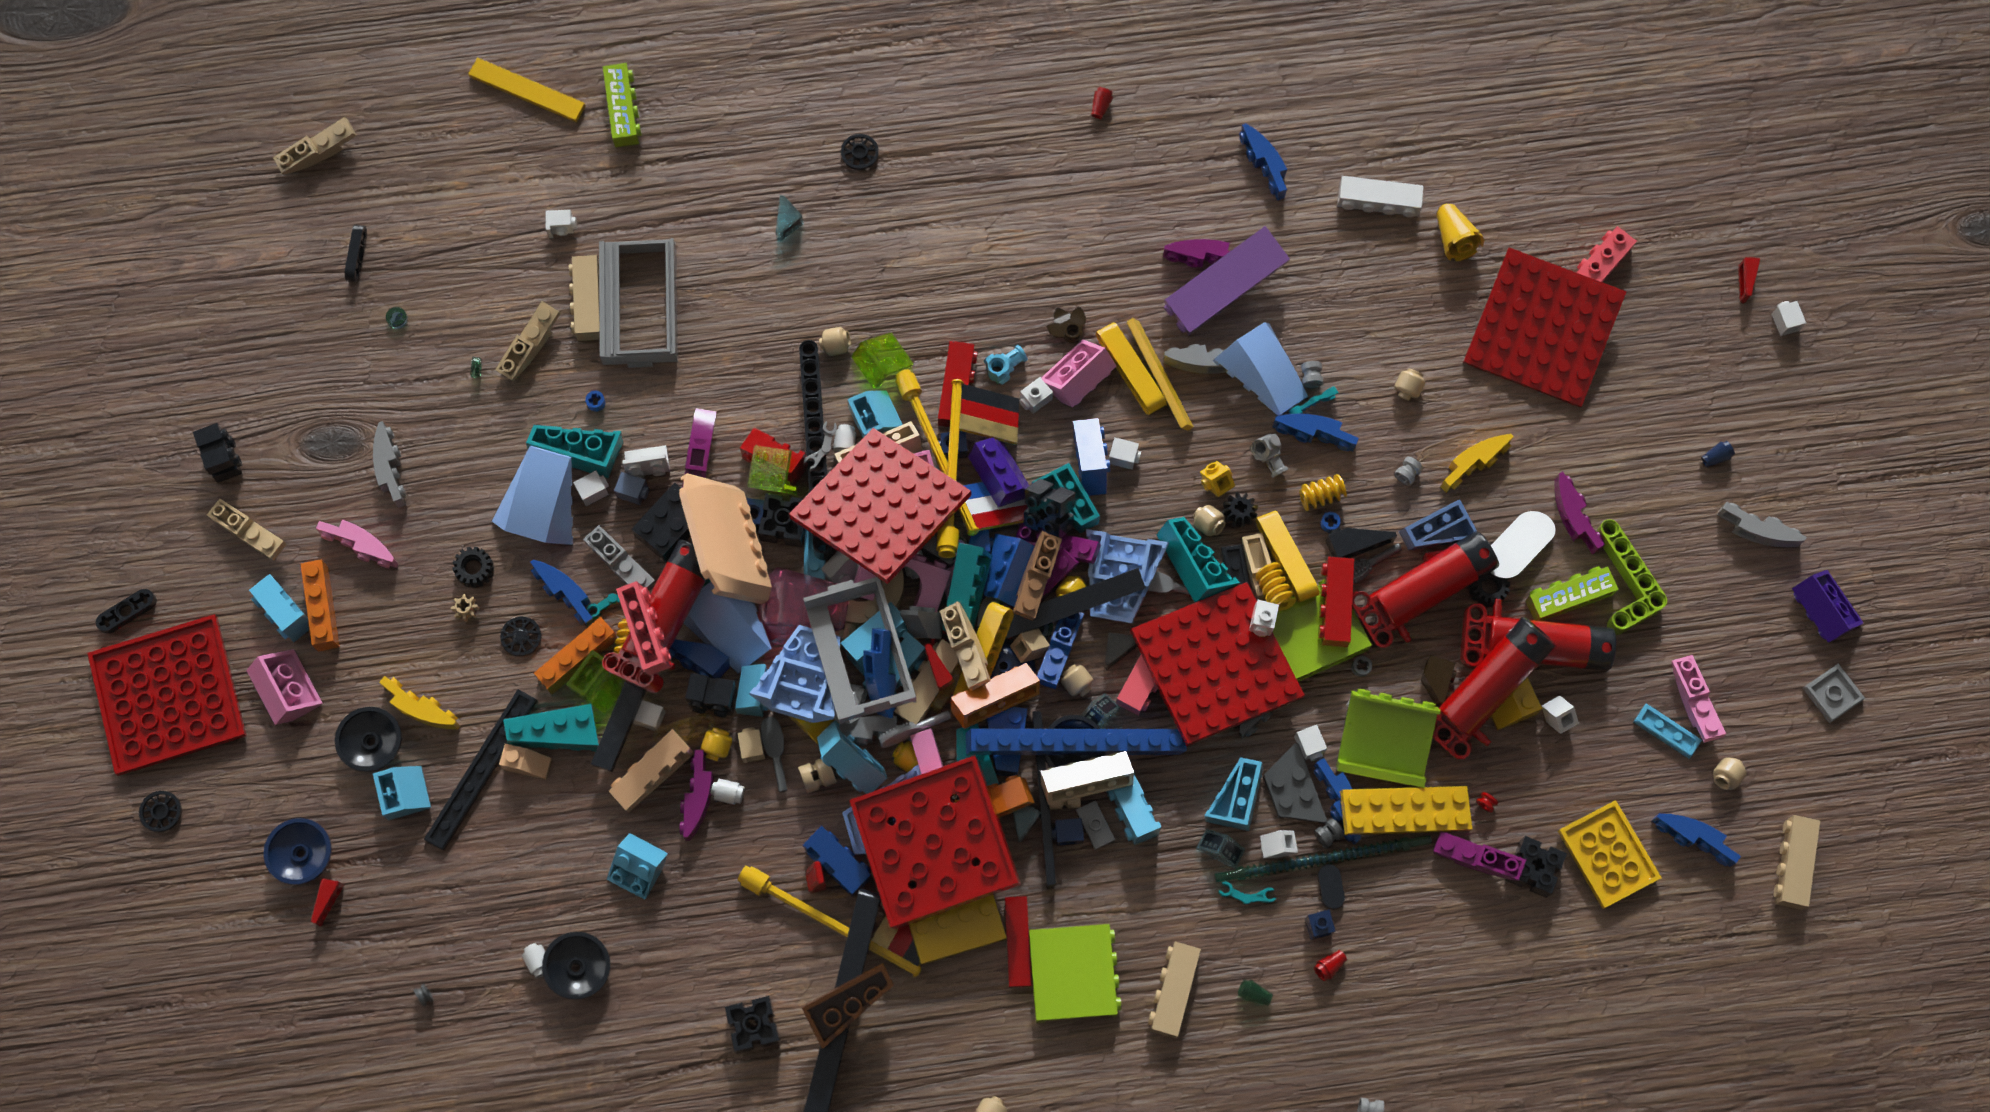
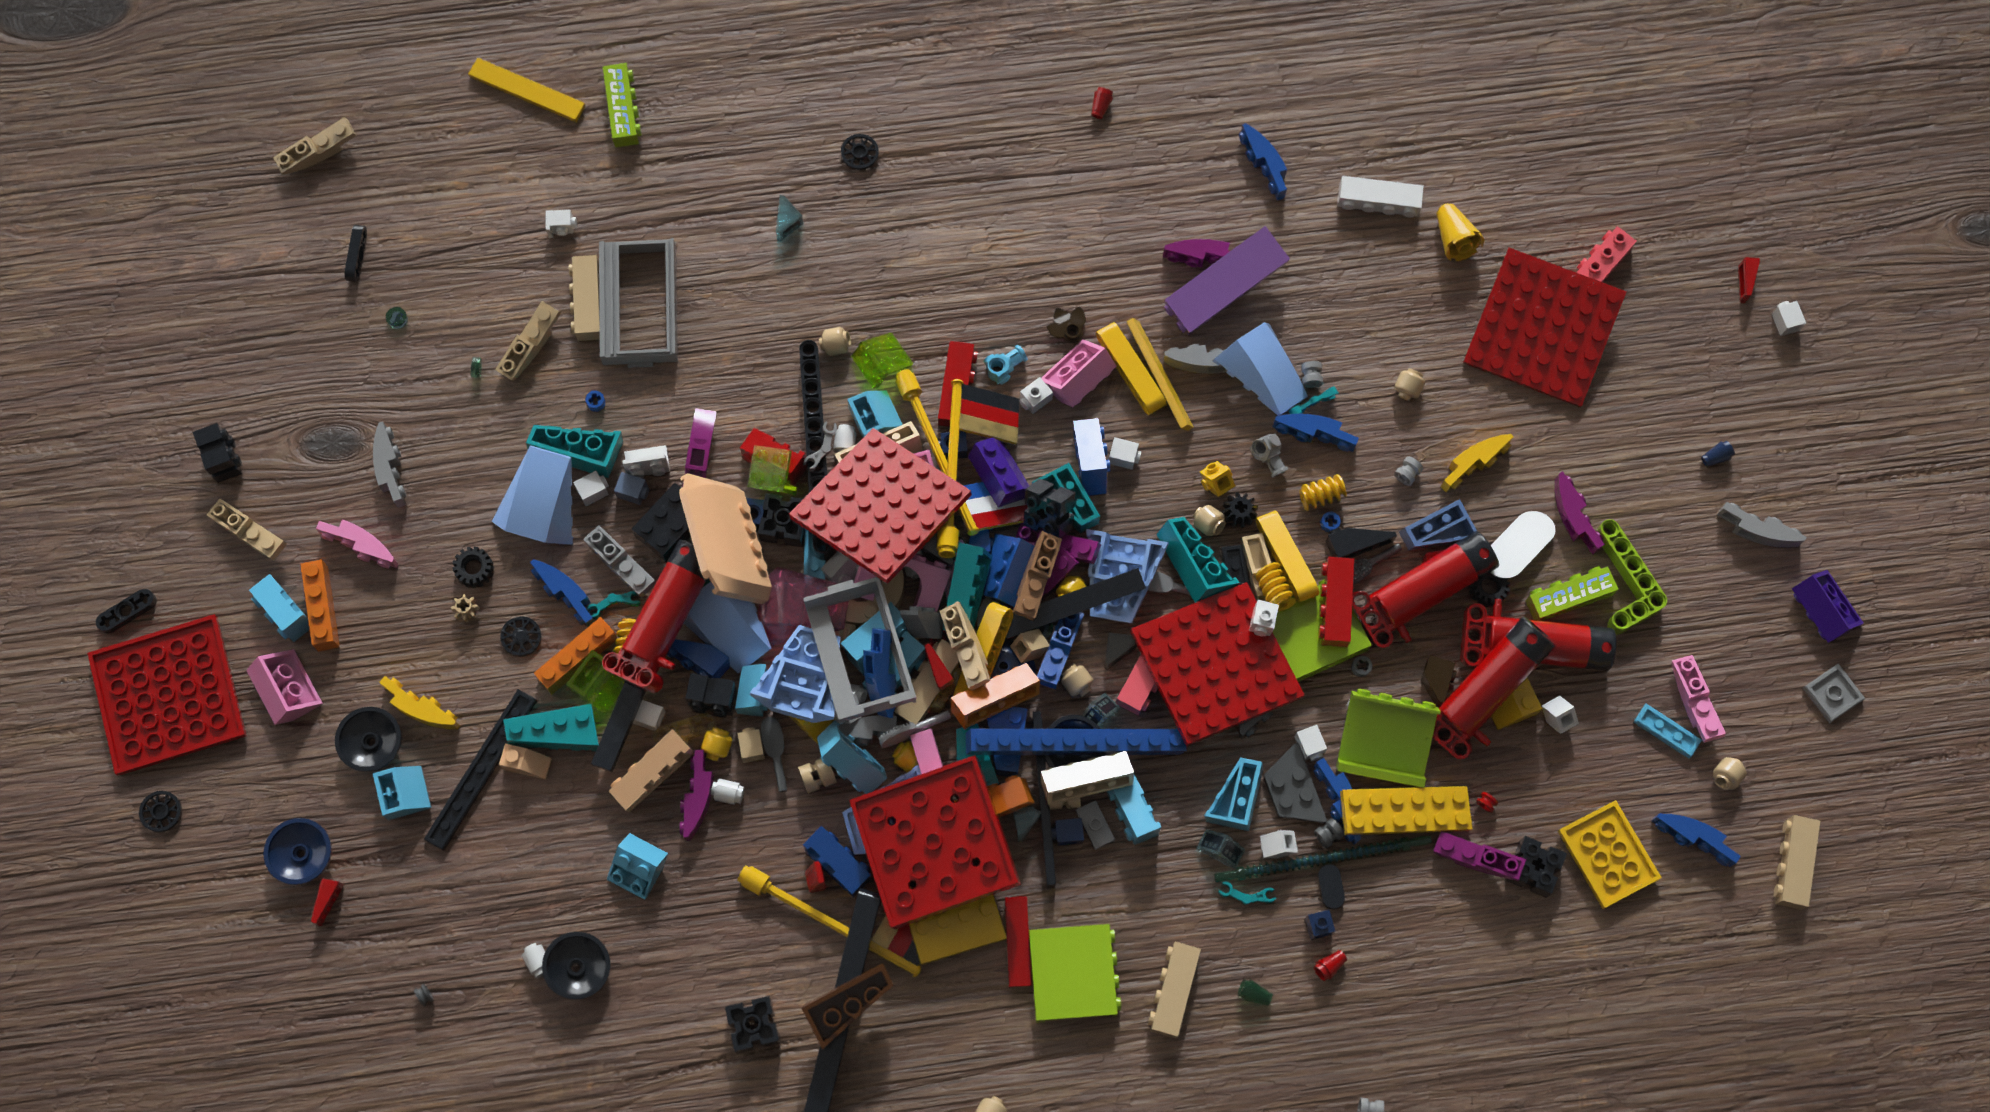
(643, 628): coral brick -> none

